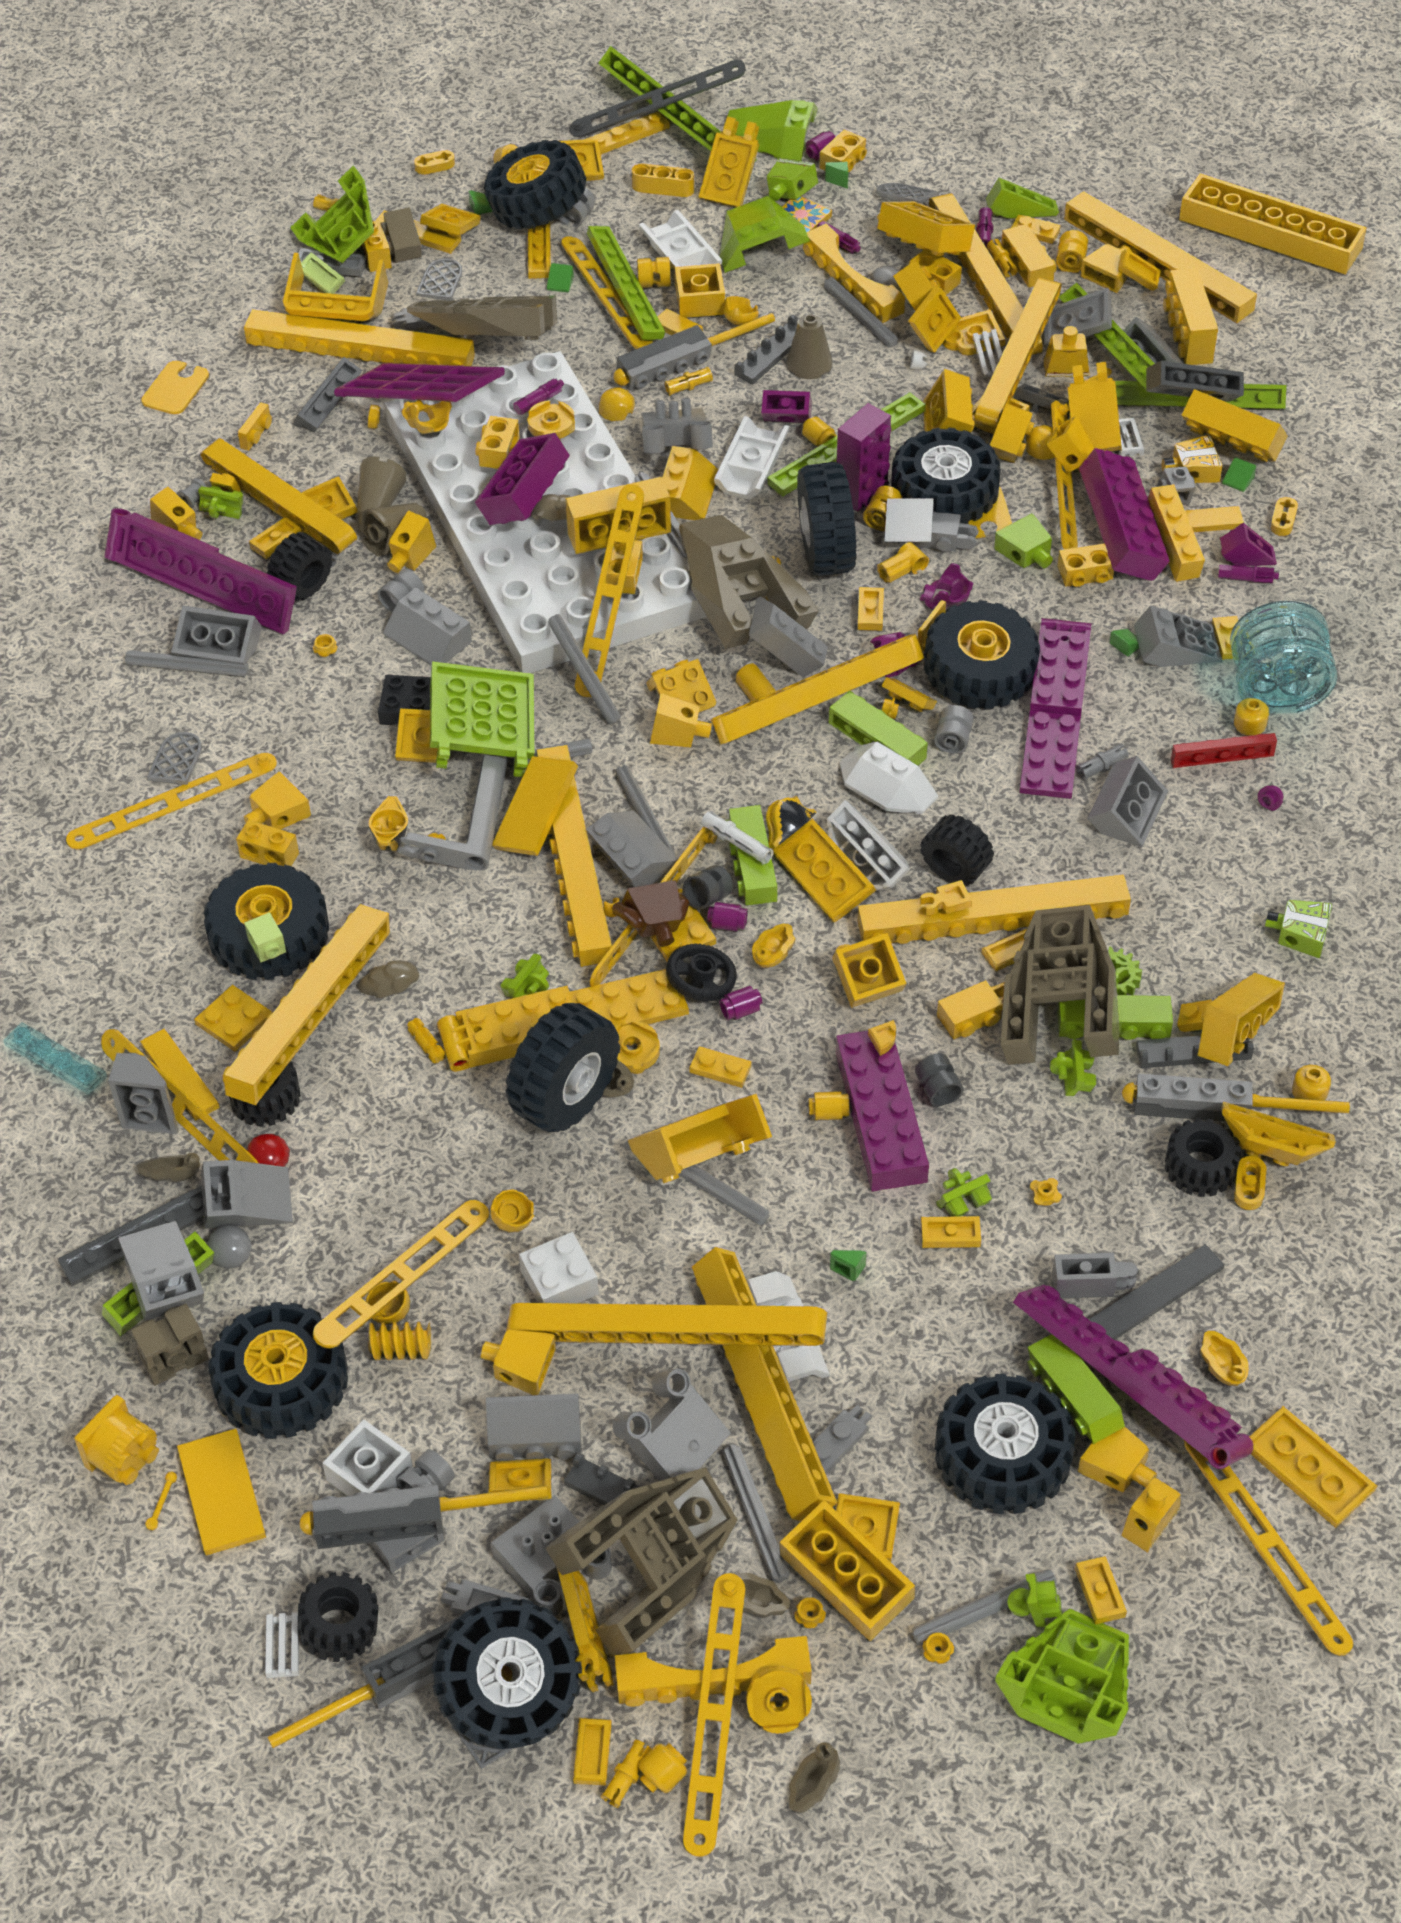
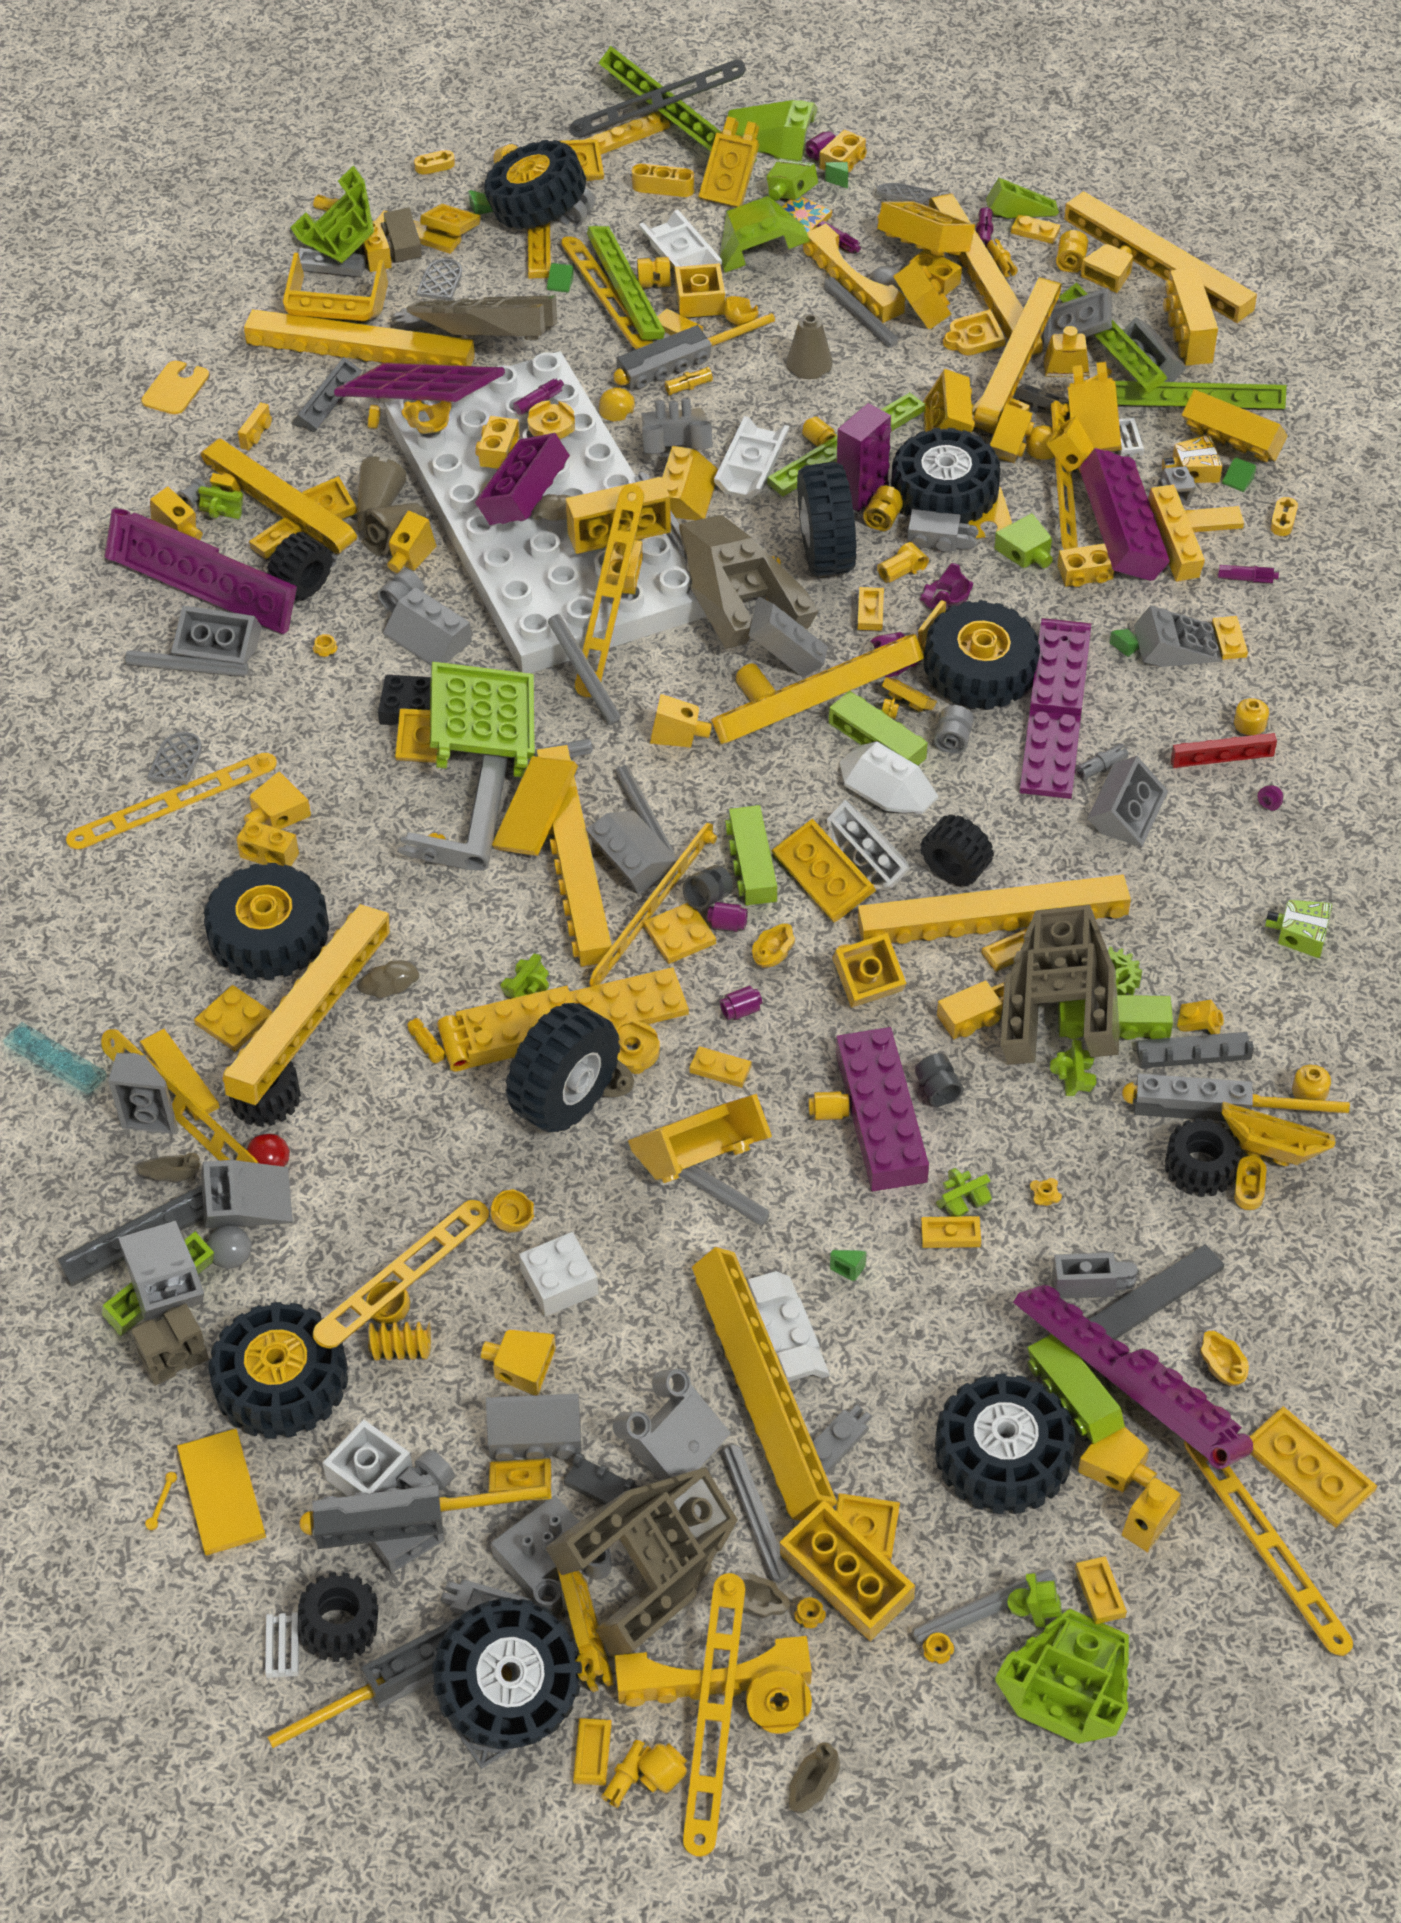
(116, 1442): yellow piece -> none
(265, 937): yellowish green brick -> none
(321, 274): yellowish green tile -> none
(389, 823): yellow hat -> none
(652, 910): reddish brown torso -> none
(672, 1323): yellow beam -> none
(684, 683): yellow bracket -> none
(700, 972): black wheel -> none
(729, 832): white pin -> none
(769, 353): dark grey hinge -> none
(785, 818): hat -> none
(786, 406): magenta brick -> none
(883, 1036): yellow tile -> none
(909, 520): white sticker -> none
(917, 360): white hinge -> none
(934, 319): yellow plate -> none
(950, 897): yellow plate -> none
(986, 336): white tile -> none
(1028, 254): yellow brick -> none
(1139, 269): yellow tile -> none
(1184, 378): dark grey brick -> none
(1238, 1016): yellow wedge -> none
(1246, 548): magenta slope -> none
(1272, 223): yellow brick -> none
(1291, 679): clear light blue wheel -> none

